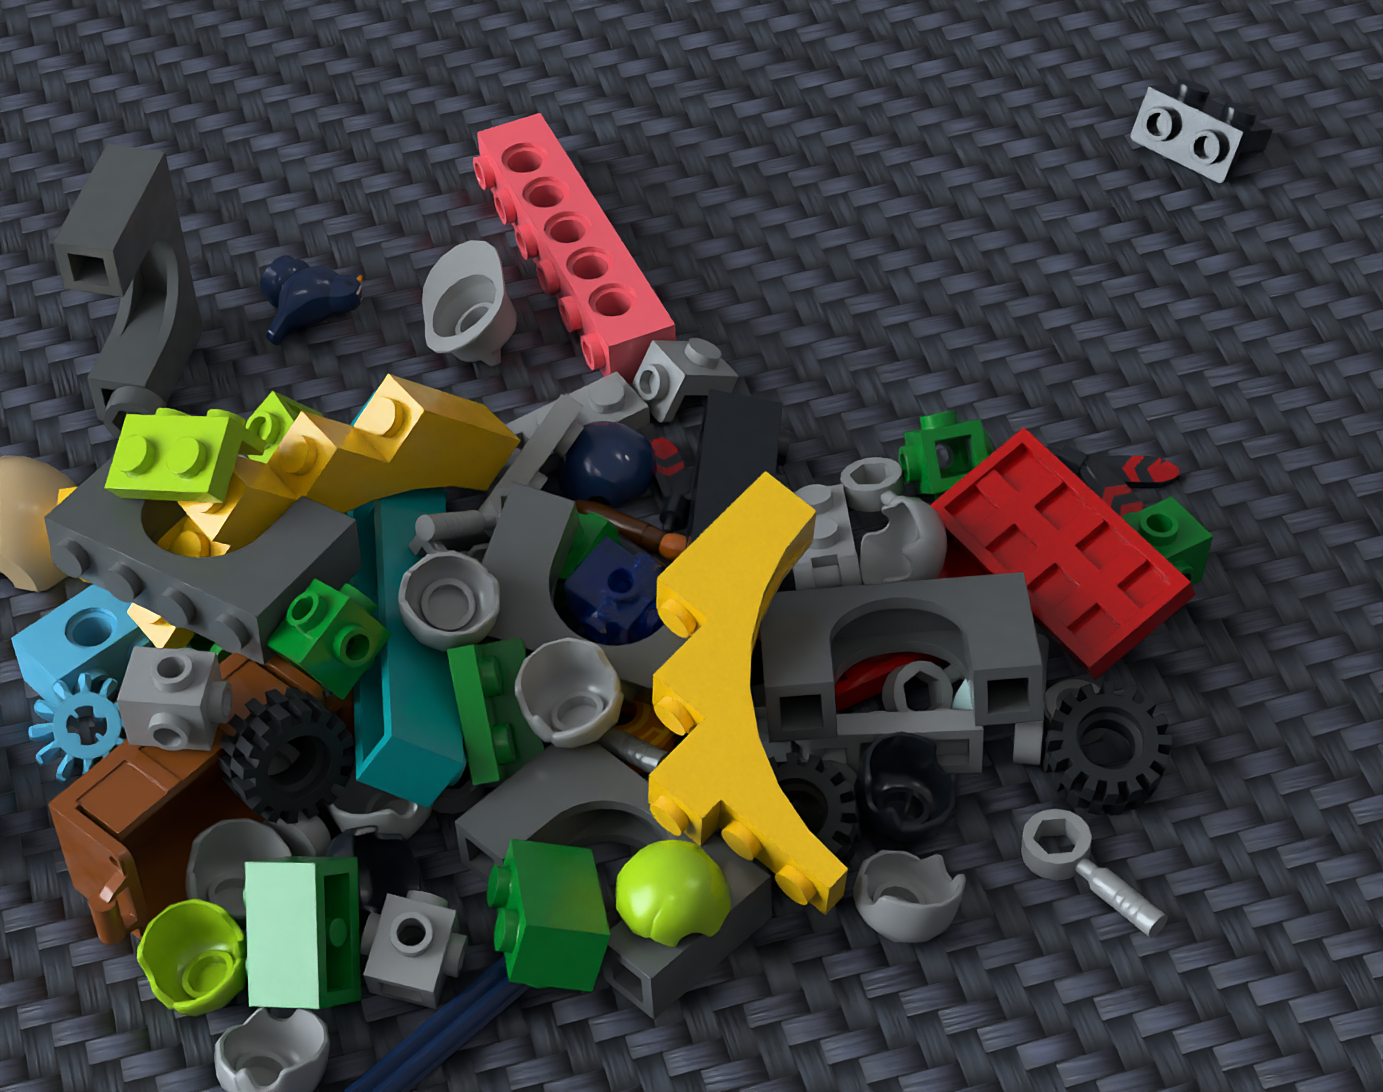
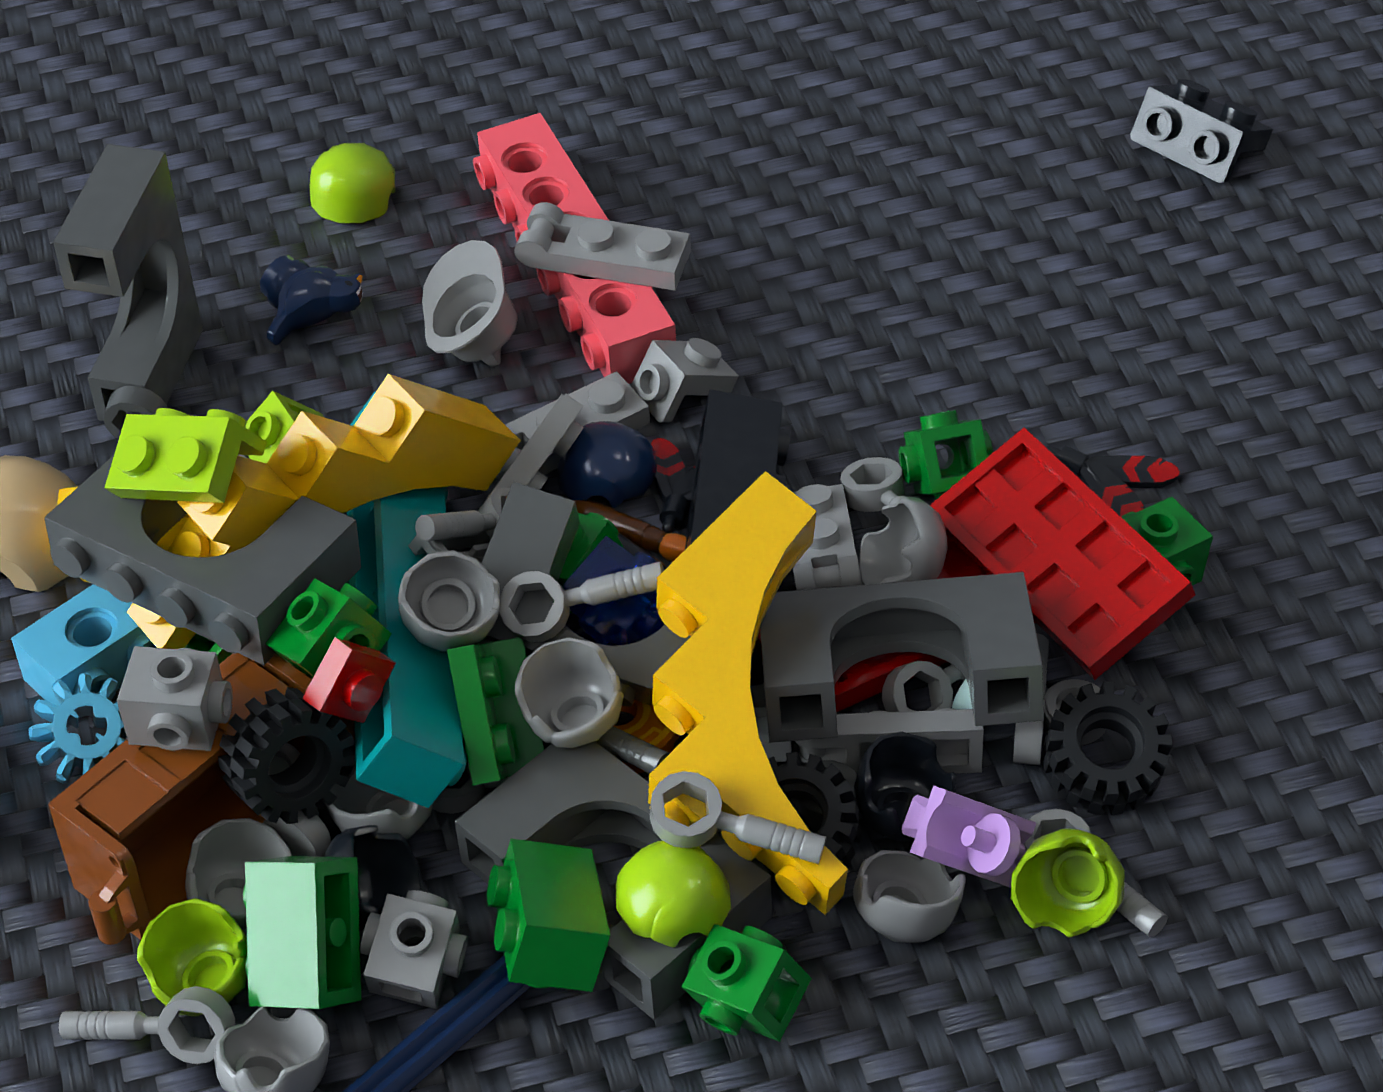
(172, 1032): none -> light grey piece
(349, 680): none -> red plate
(351, 183): none -> lime hair
(592, 592): none -> light grey piece
(602, 248): none -> light grey plate
(745, 982): none -> green brick
(746, 827): none -> light grey piece
(967, 834): none -> lavender hips
(1068, 882): none -> lime hair

